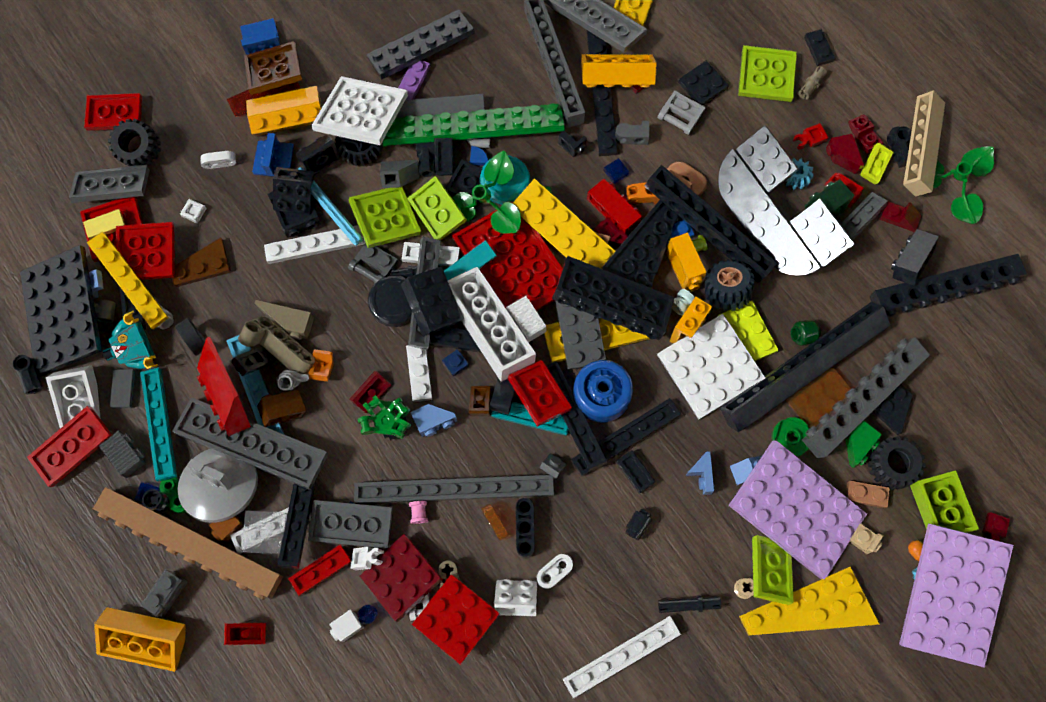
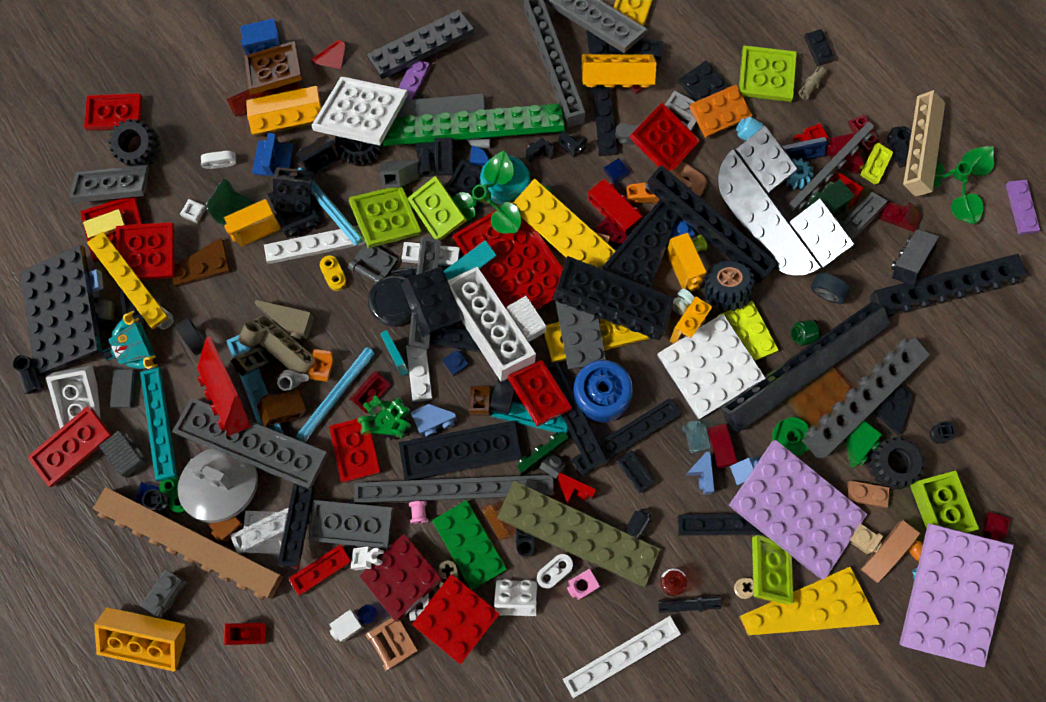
(225, 202): none -> clear green bracket
(252, 223): none -> light orange window
(331, 56): none -> red slope
(332, 272): none -> yellow plate
(335, 395): none -> medium azure axle
(353, 451): none -> red plate
(394, 353): none -> teal tile
(398, 640): none -> nougat plate
(459, 451): none -> black plate
(469, 545): none -> green plate
(536, 149): none -> black bracket
(541, 452): none -> dark green plate
(570, 485): none -> red slope
(578, 534): none -> olive plate
(586, 576): none -> bright pink brick
(643, 46): none -> black plate
(664, 138): none -> red plate
(678, 577): none -> clear red head
(696, 436): none -> clear light blue bracket
(715, 525): none -> black plate
(720, 110): none -> orange plate
(721, 446): none -> dark red slope
(748, 127): none -> medium azure head
(807, 149): none -> dark blue tile
(830, 288): none -> black wheel
(837, 162): none -> dark grey plate
(890, 551): none -> nougat slope
(938, 434): none -> black wheel
(1022, 207): none -> medium lavender plate

